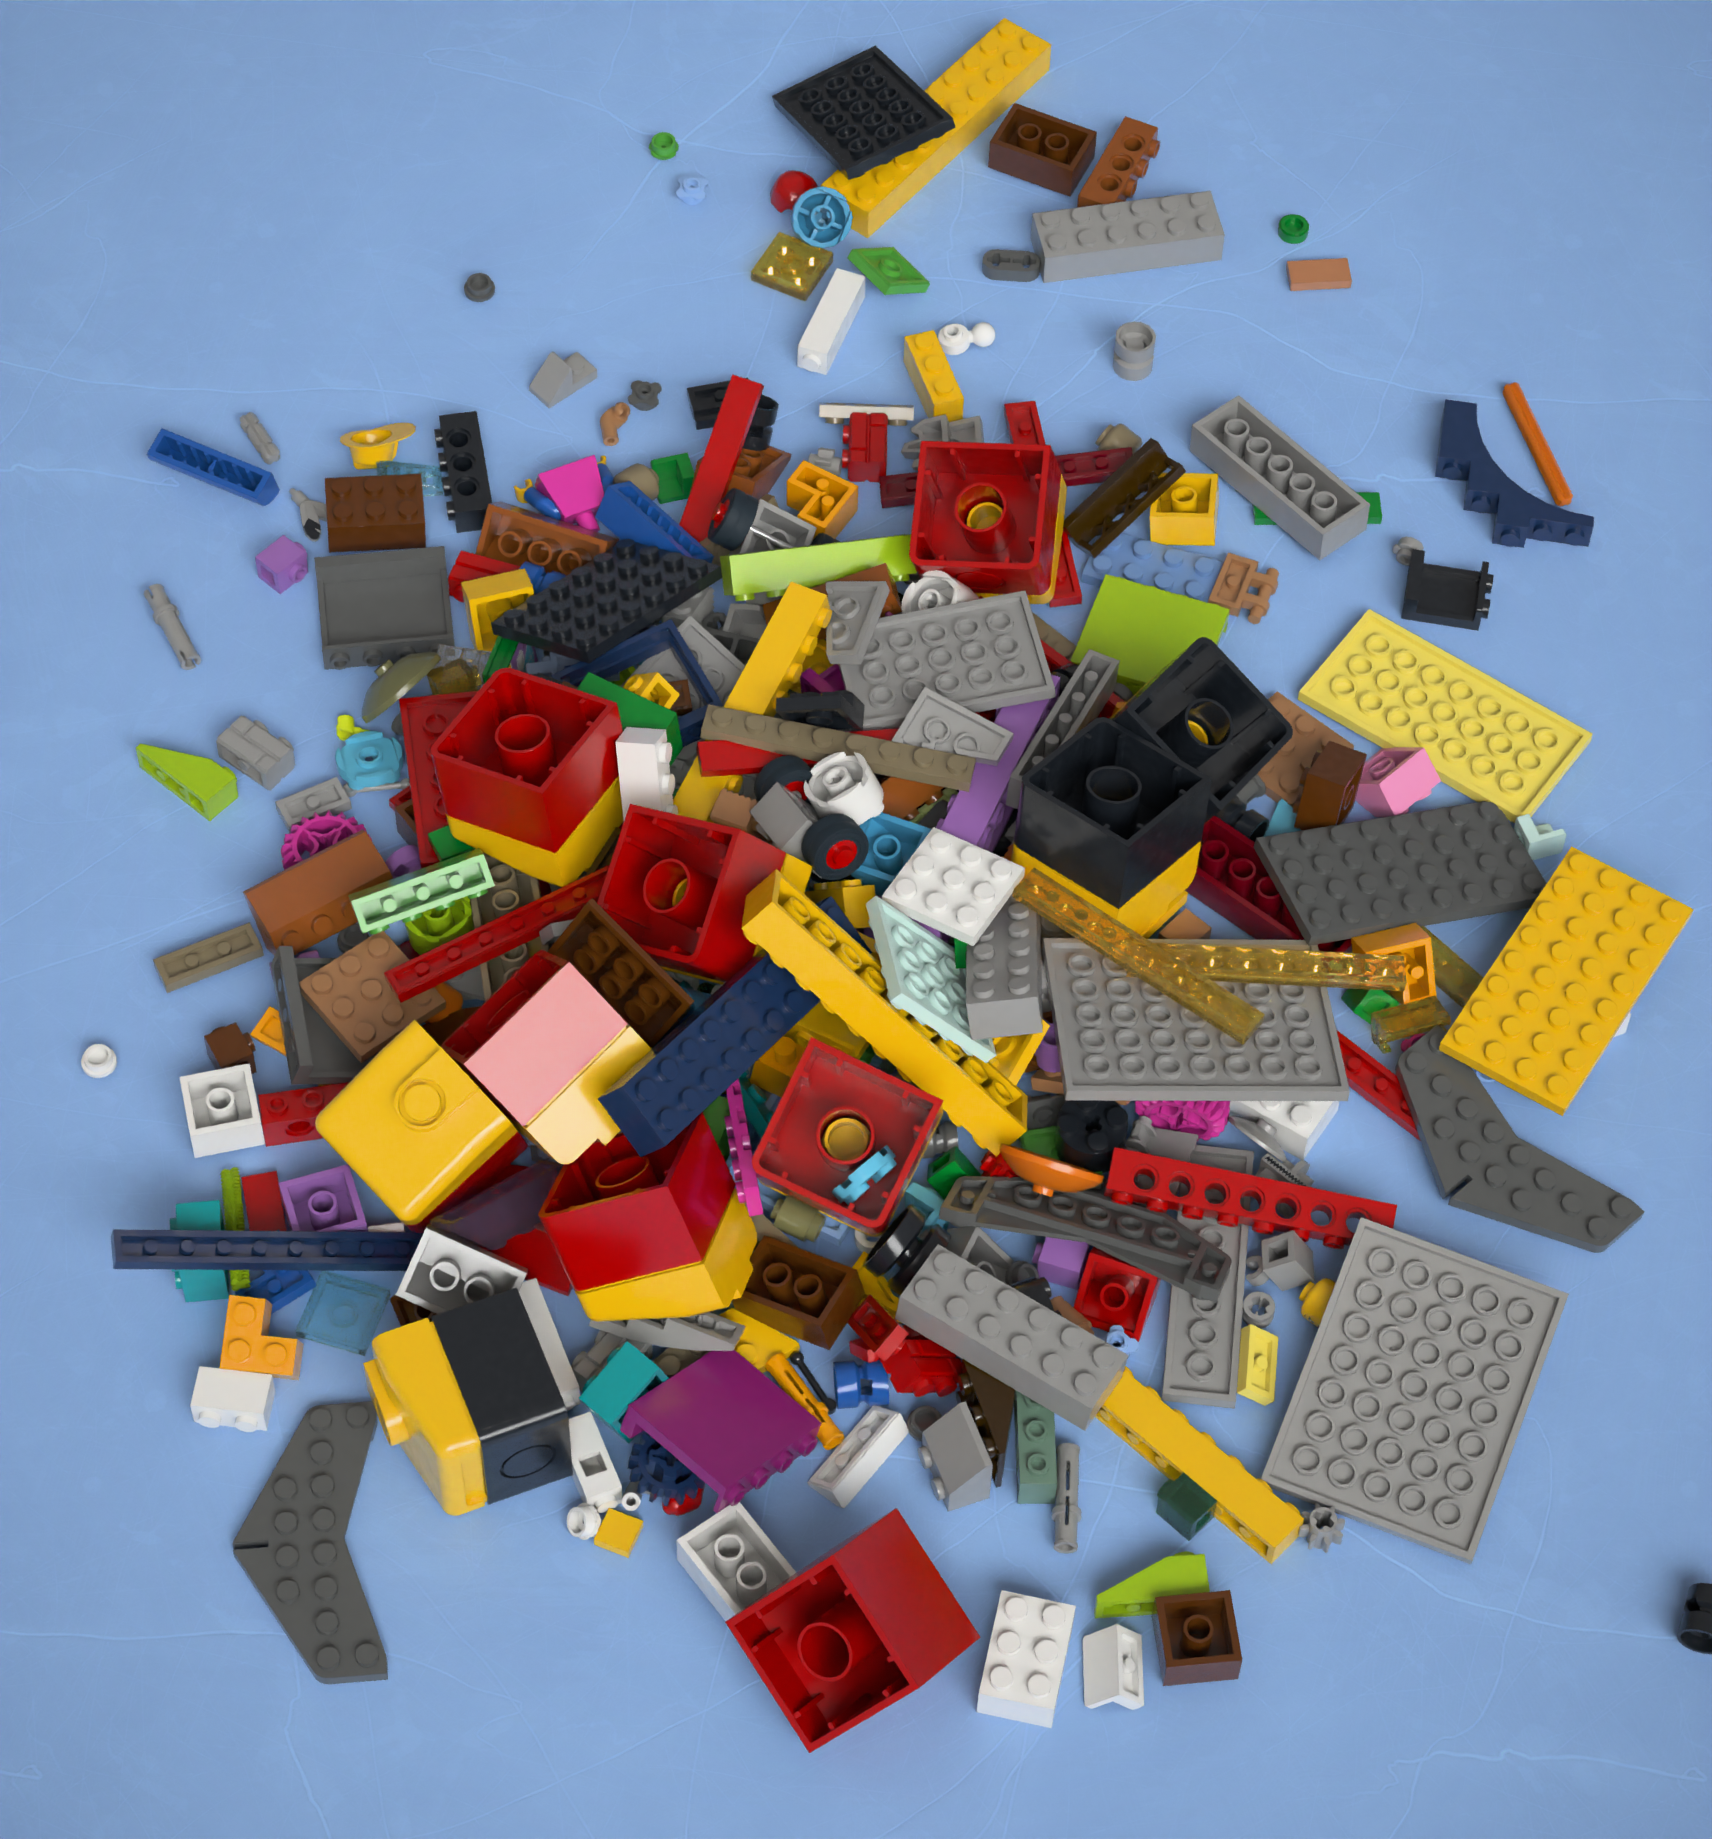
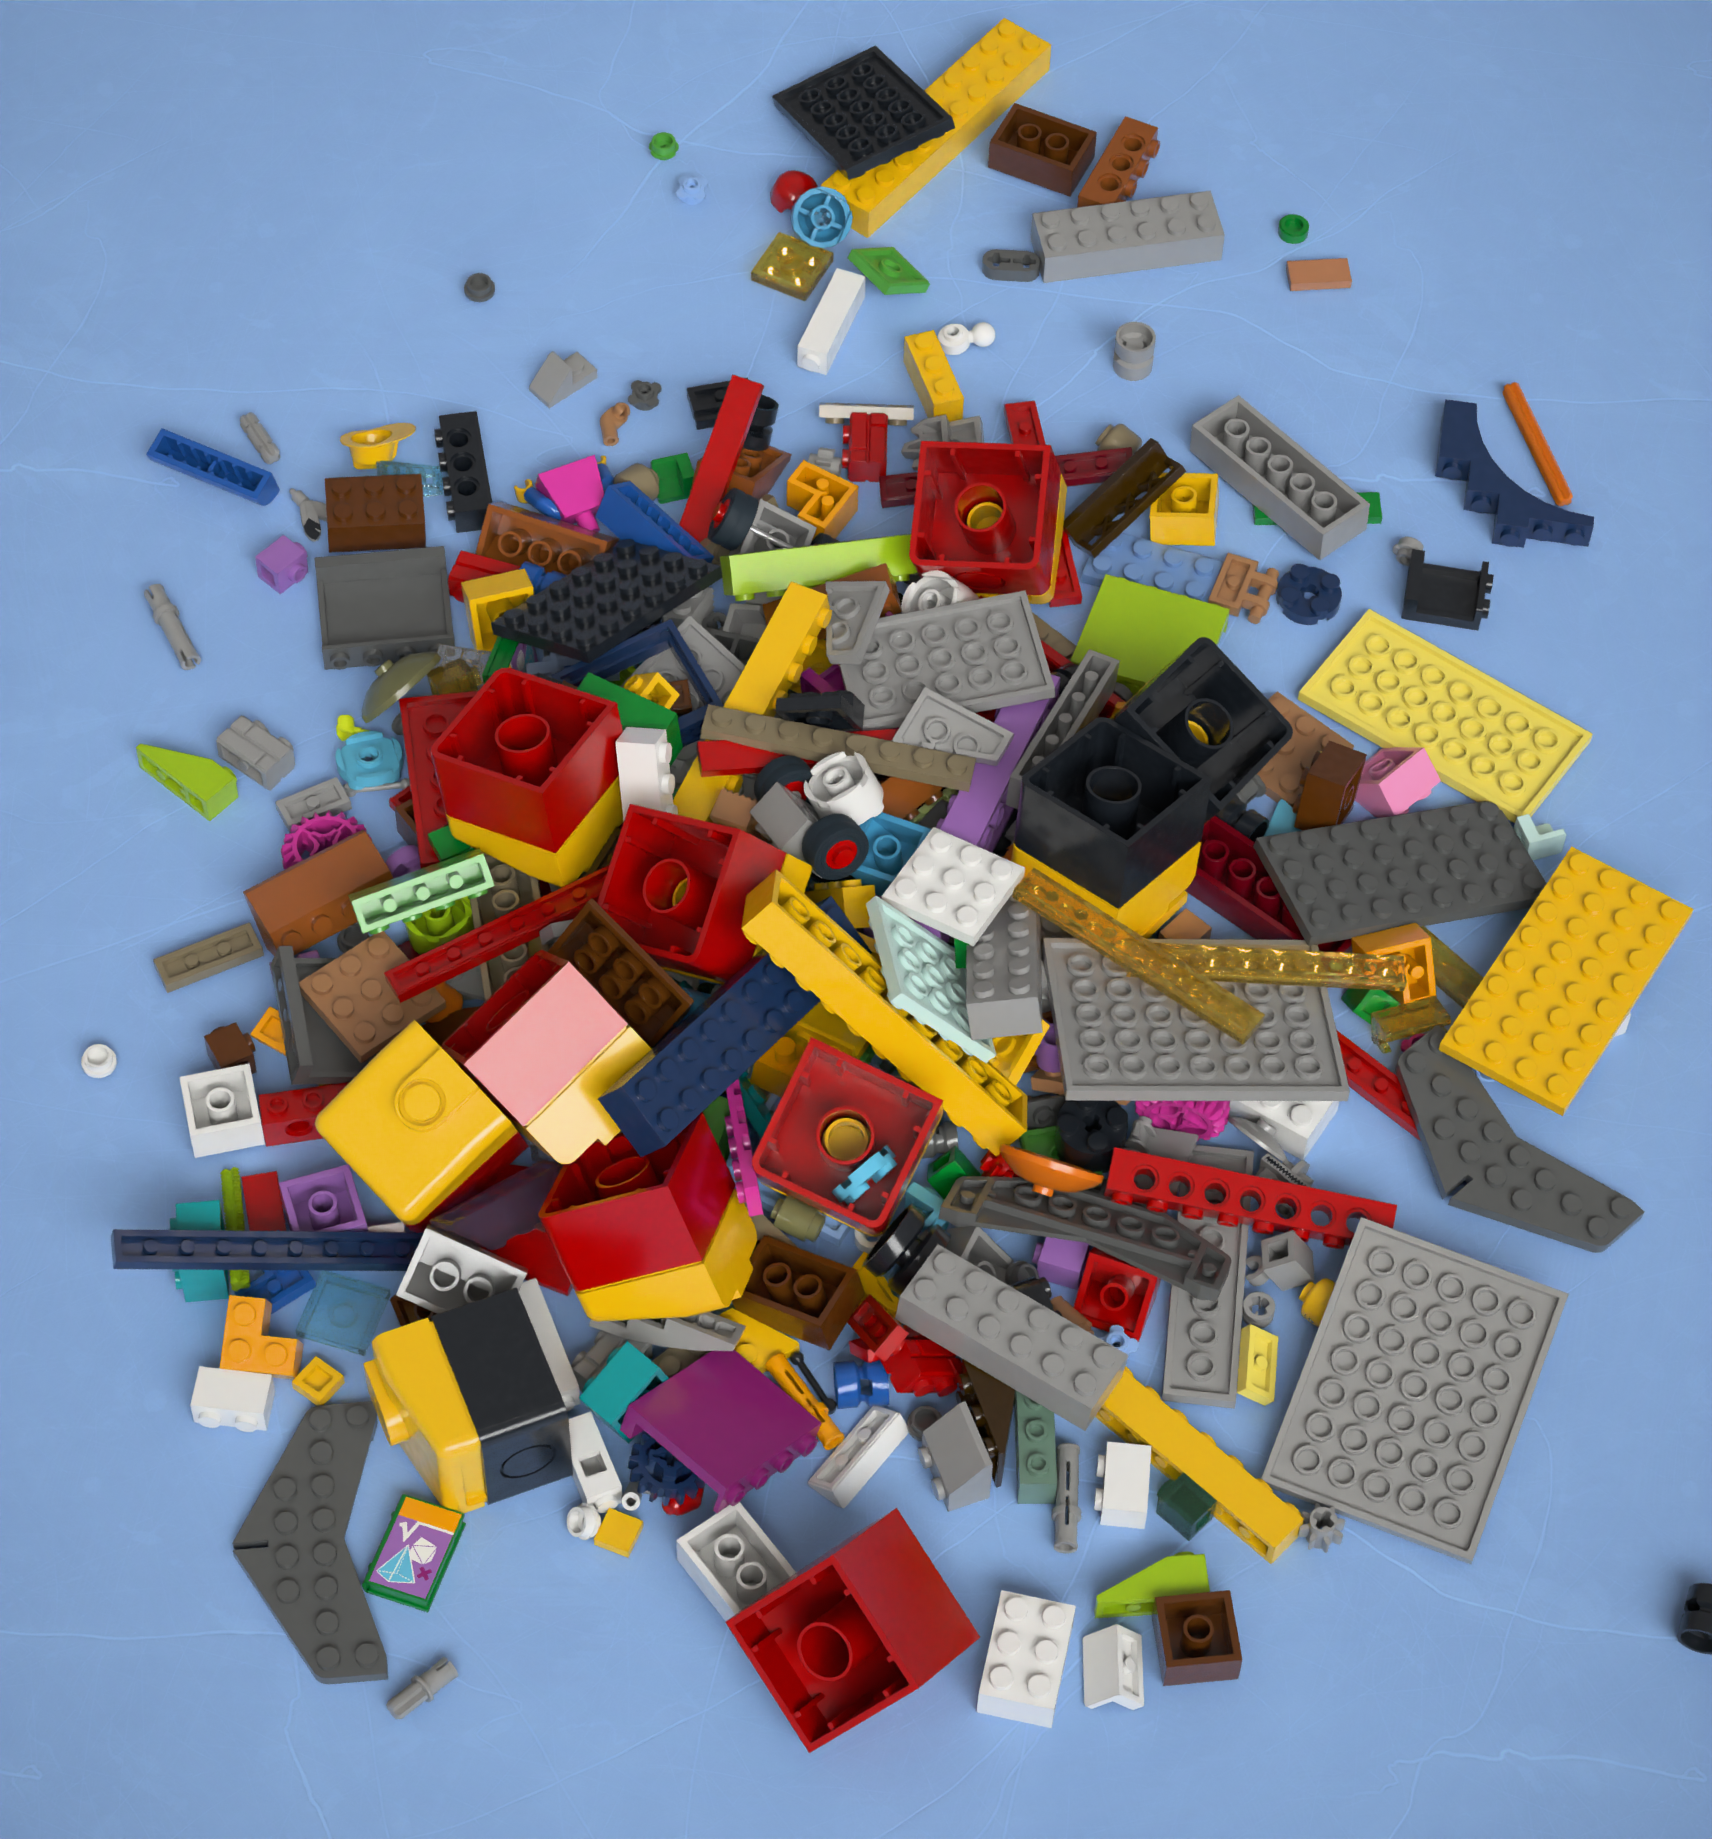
(318, 1381): none -> yellow plate
(414, 1553): none -> piece
(422, 1688): none -> light grey axle
(1125, 1485): none -> white brick
(1313, 580): none -> dark blue plate

